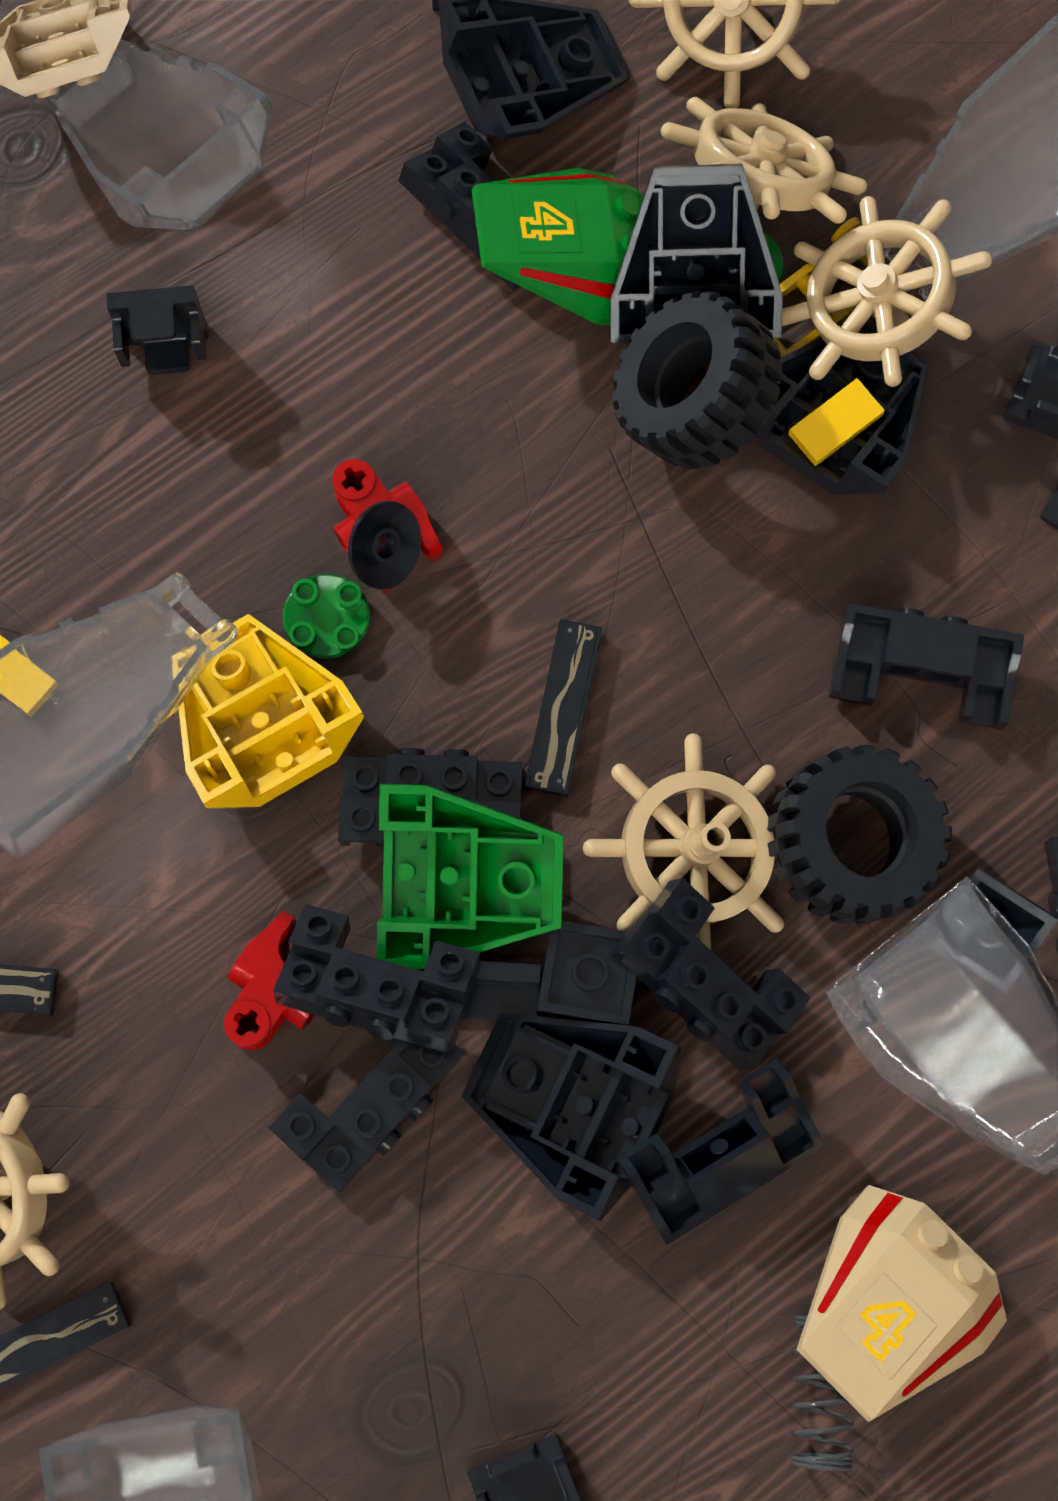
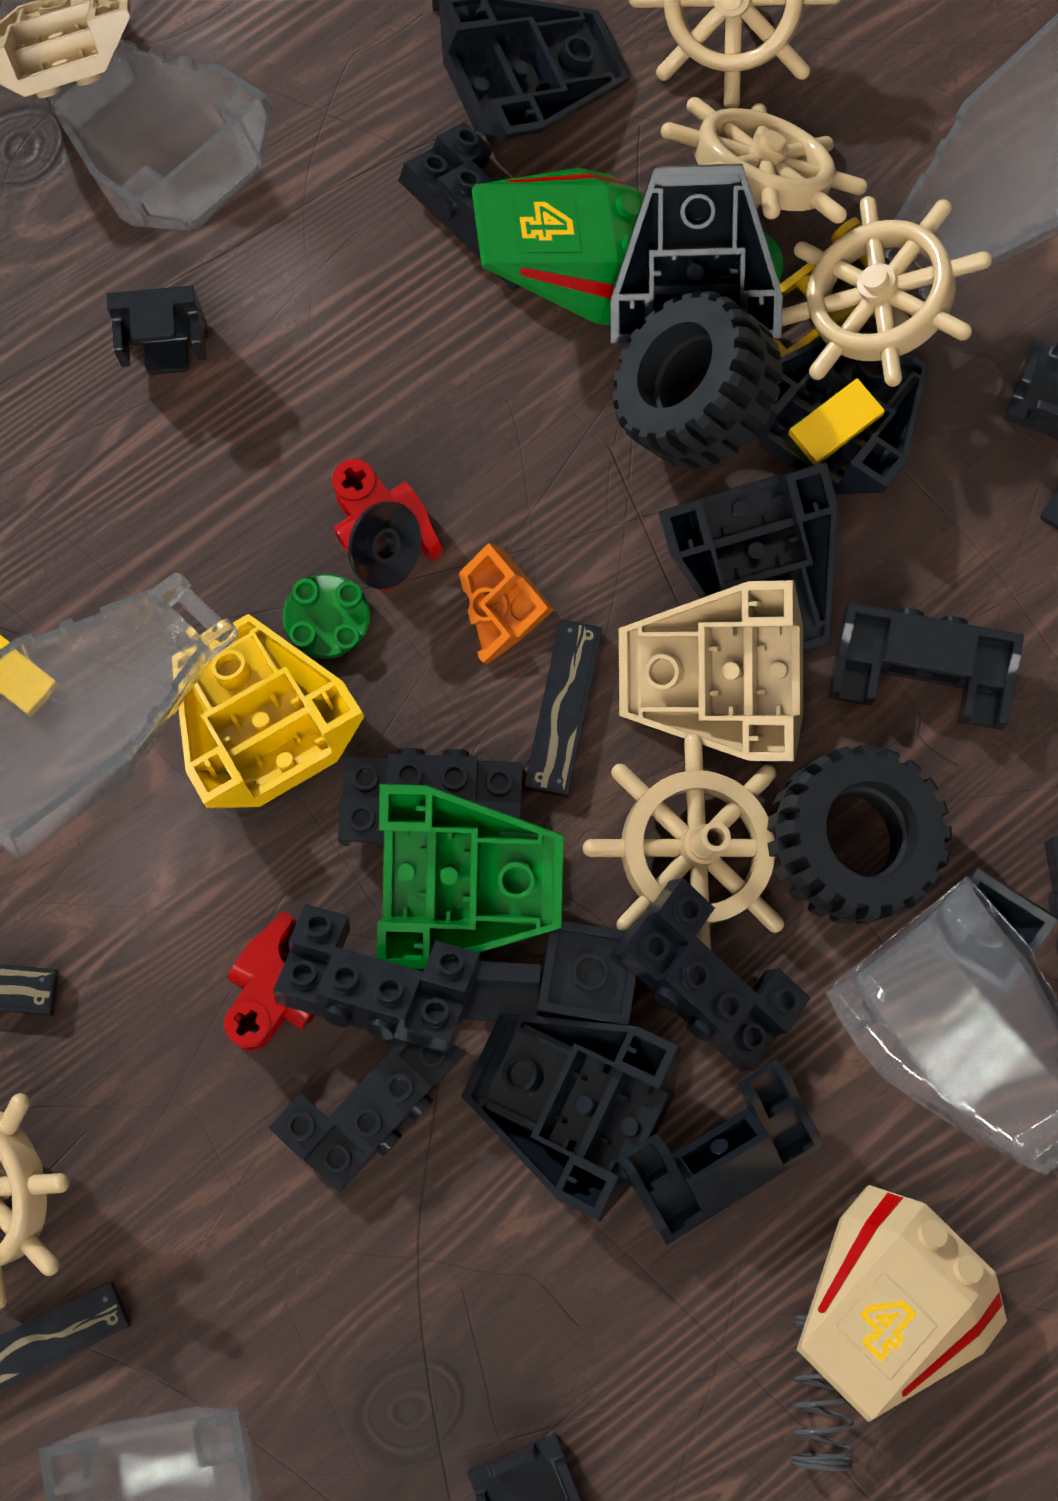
(500, 601): none -> orange slope
(720, 670): none -> tan wedge
(763, 533): none -> black wedge

